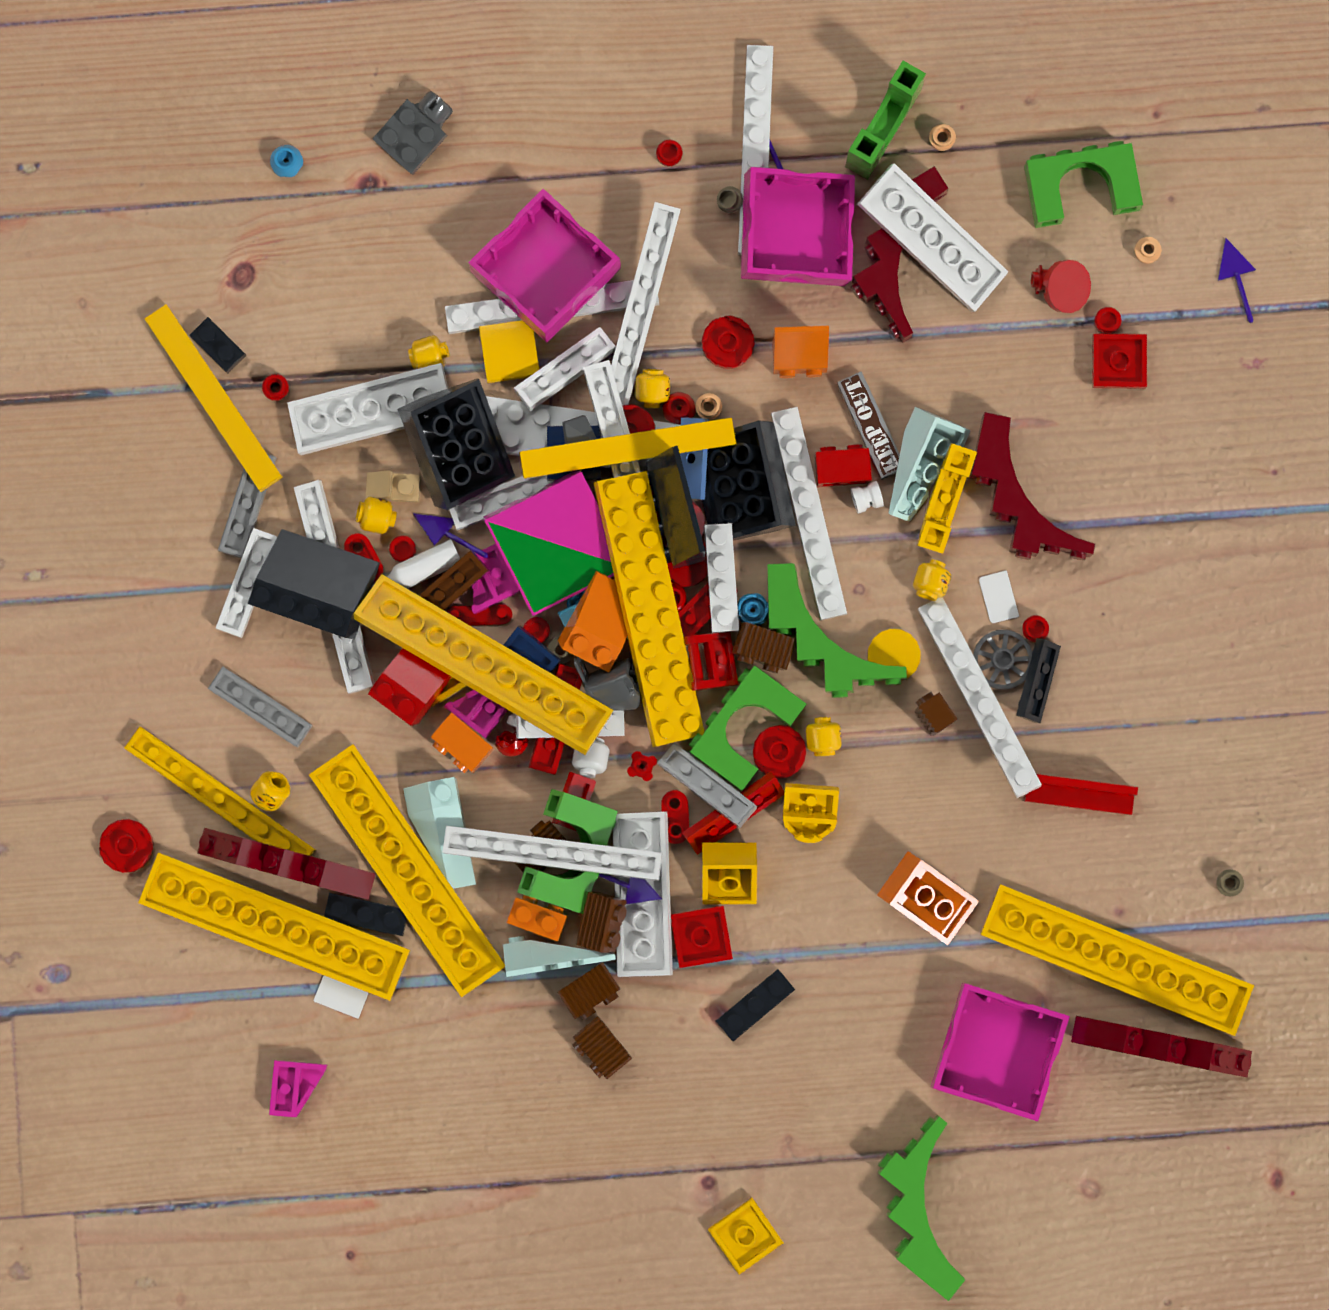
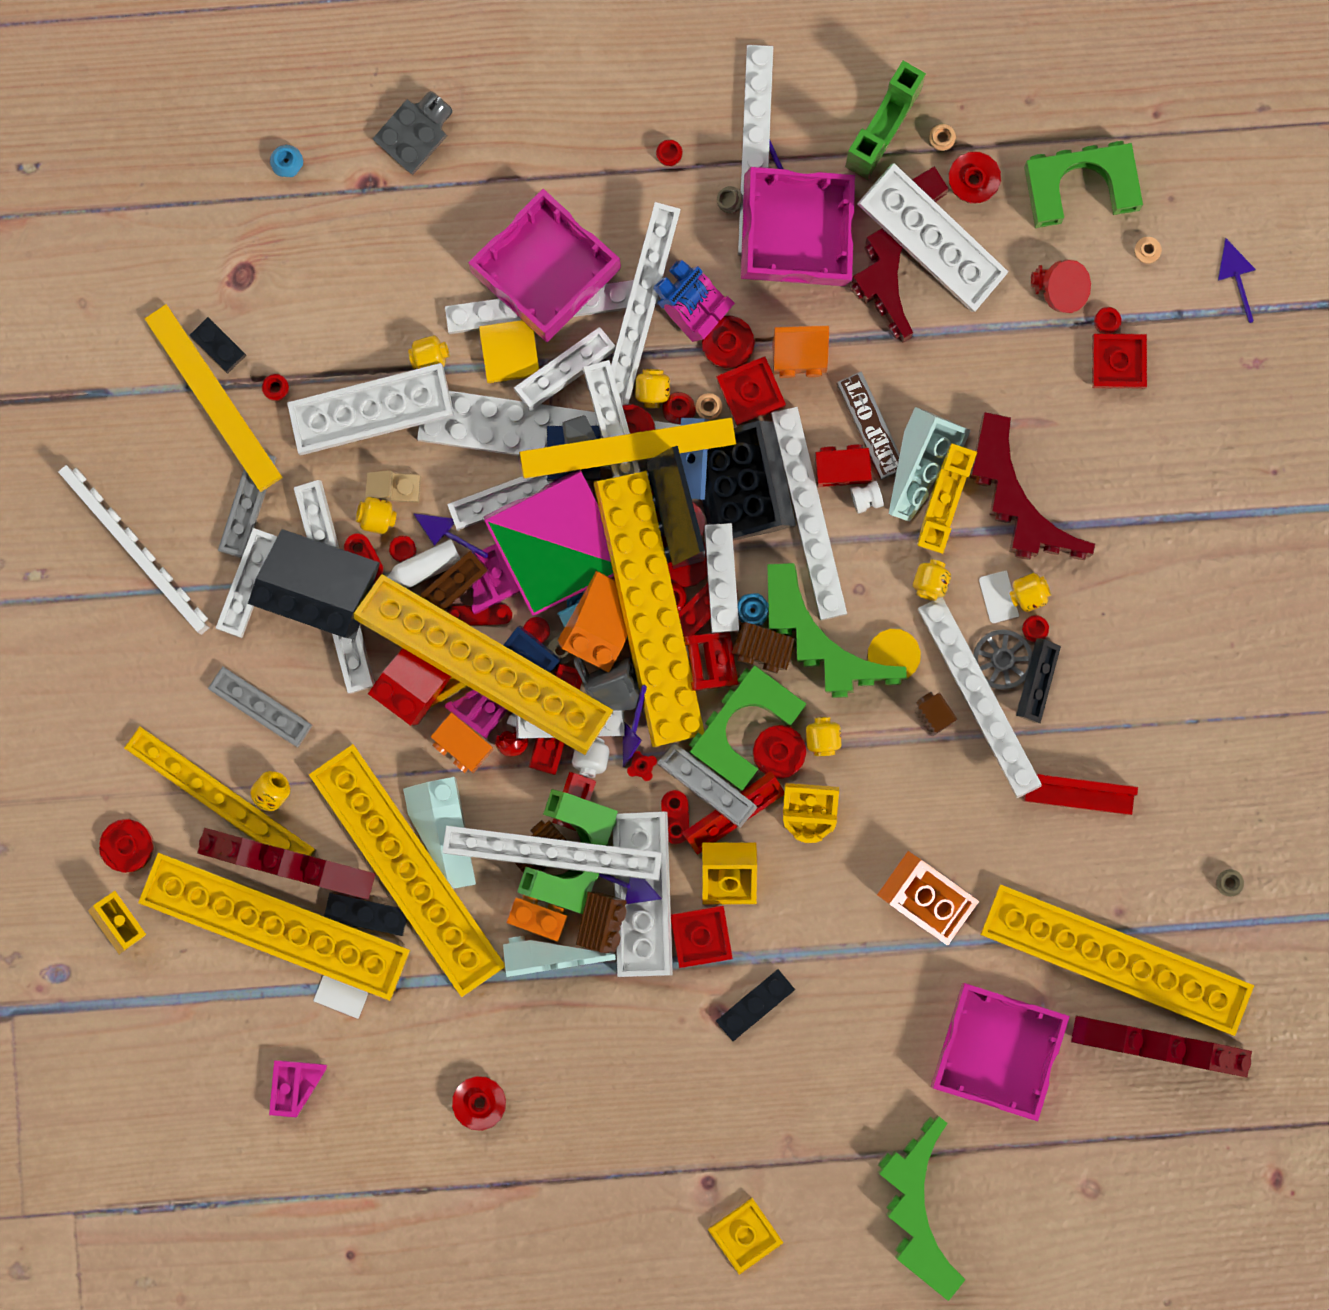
(117, 922): none -> yellow brick
(142, 557): none -> white plate
(456, 444): black slope -> none
(464, 1103): none -> red dish
(589, 991): reddish brown brick -> none
(601, 1048): reddish brown brick -> none
(631, 739): none -> dark purple piece
(692, 300): none -> hips
(751, 391): none -> red plate
(976, 165): none -> red dish
(1030, 592): none -> yellow head

